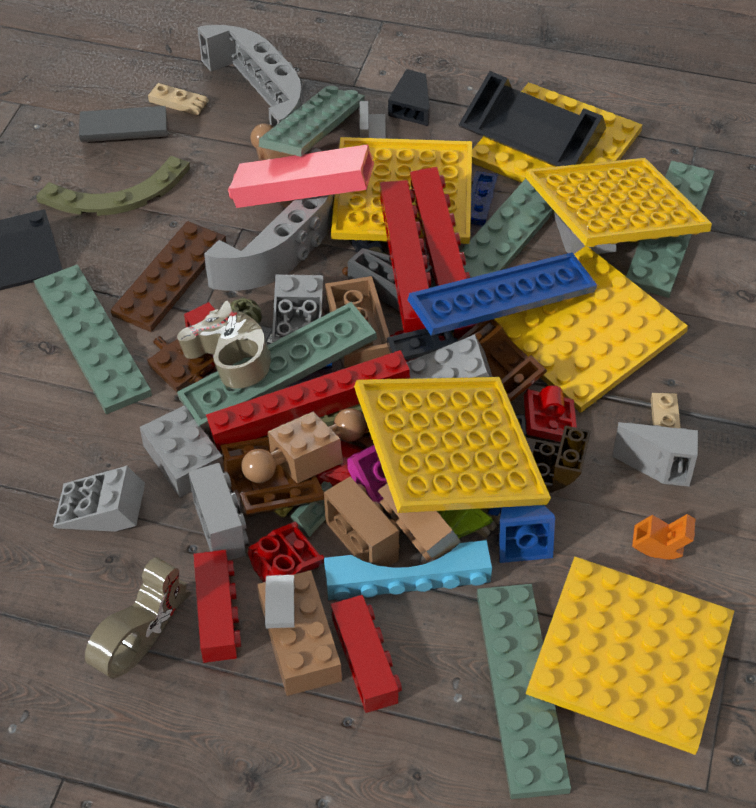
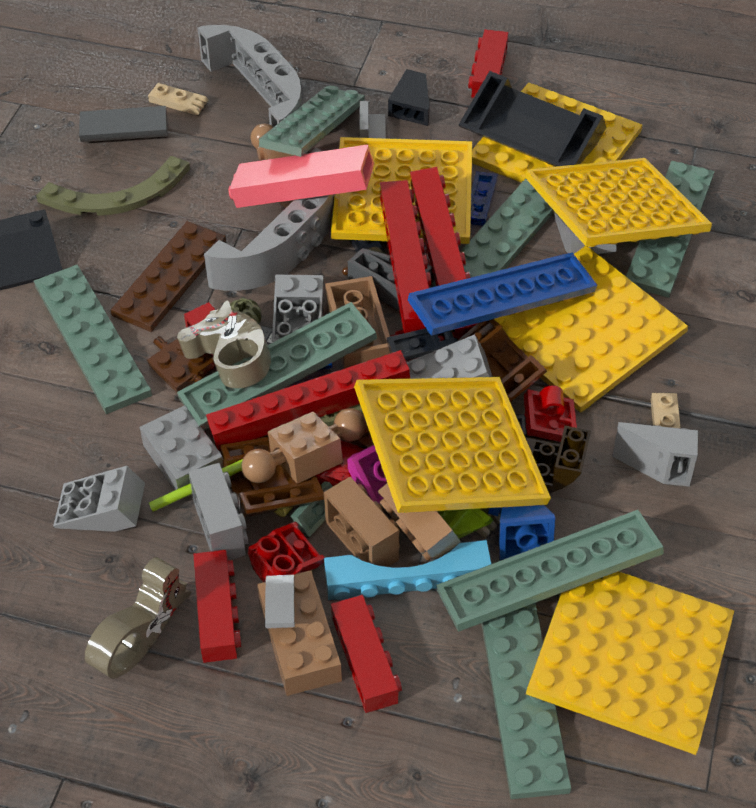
(186, 490): none -> lime bar
(488, 57): none -> red brick
(549, 570): none -> sand green plate
(661, 539): orange brick -> none

